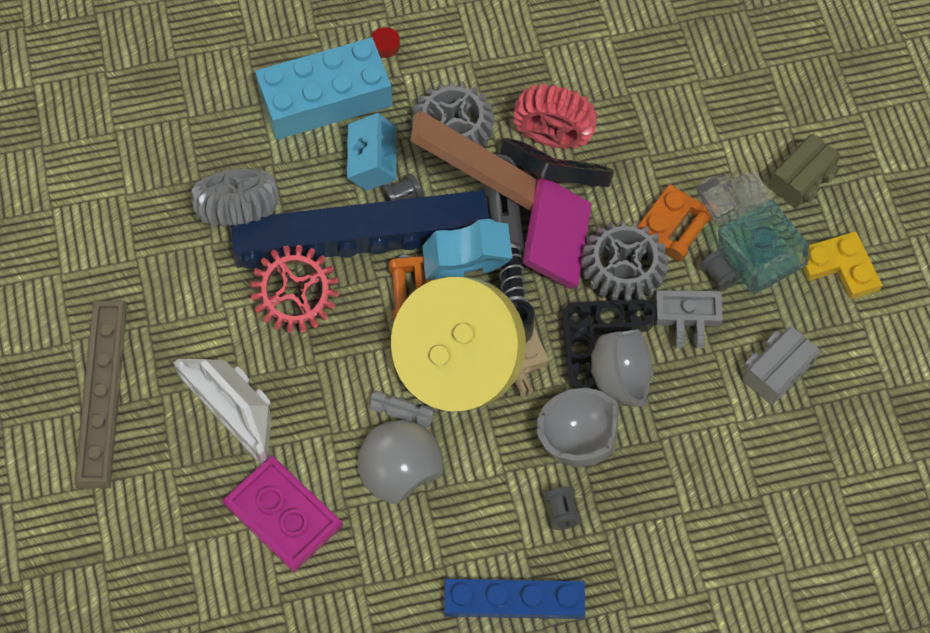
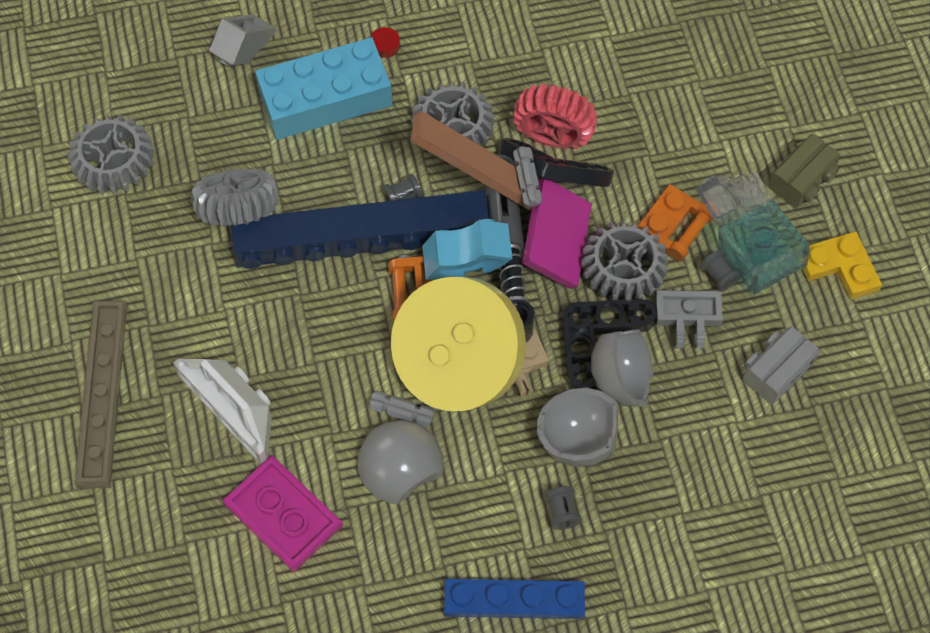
(118, 162): none -> light grey gear
(240, 39): none -> light grey slope
(318, 275): coral gear -> none
(371, 151): medium azure brick -> none
(527, 176): none -> light grey axle

